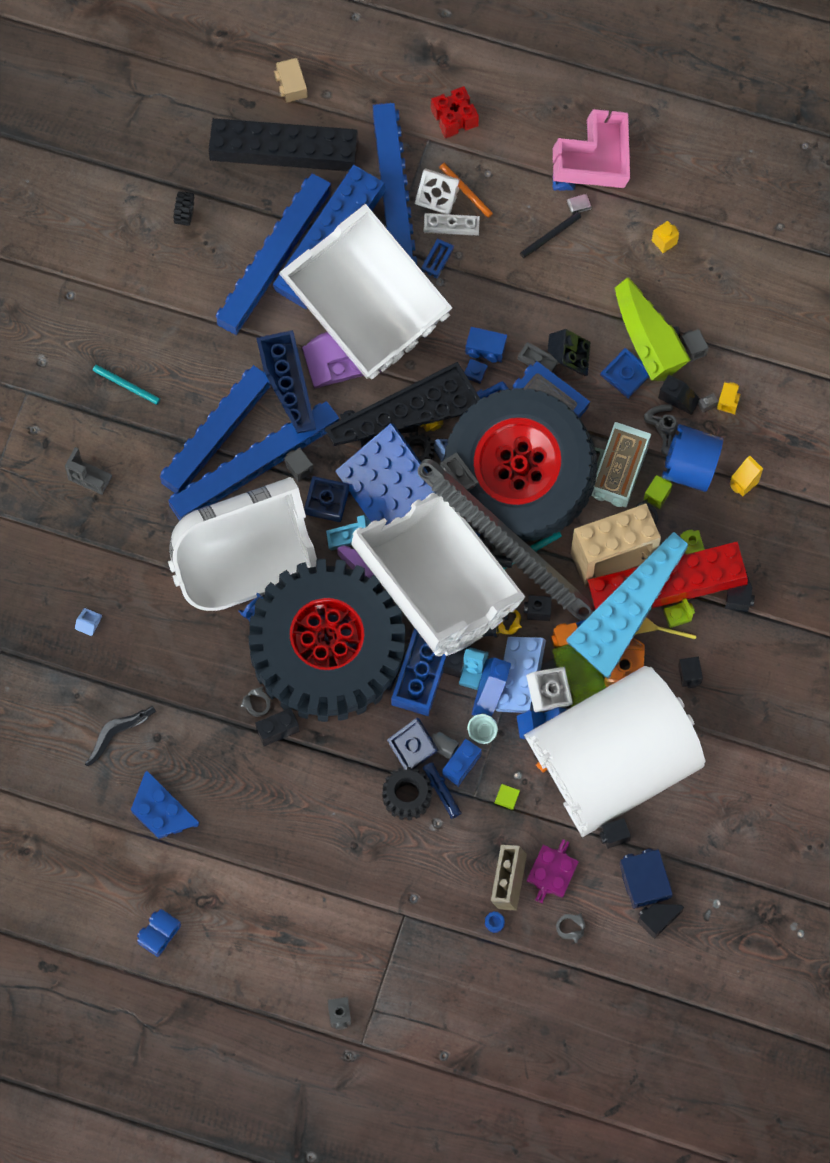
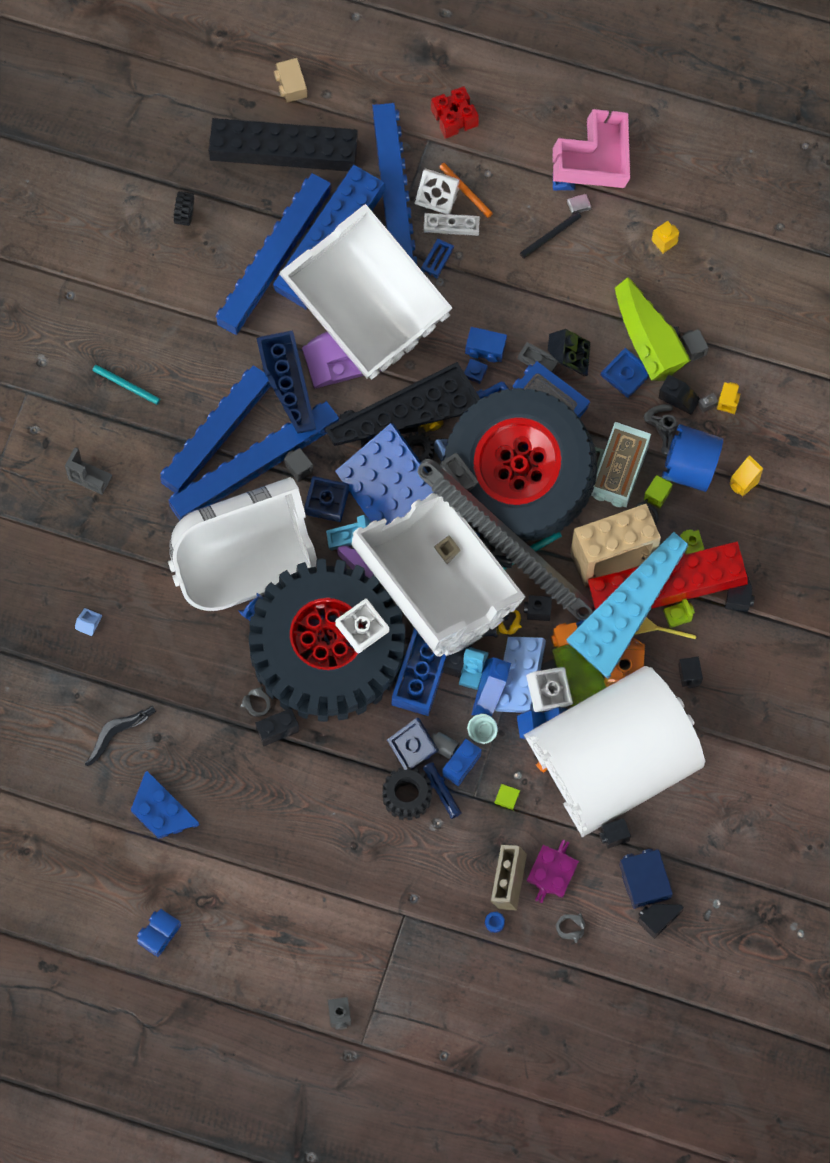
(362, 613): none -> white brick
(447, 549): none -> dark tan slope

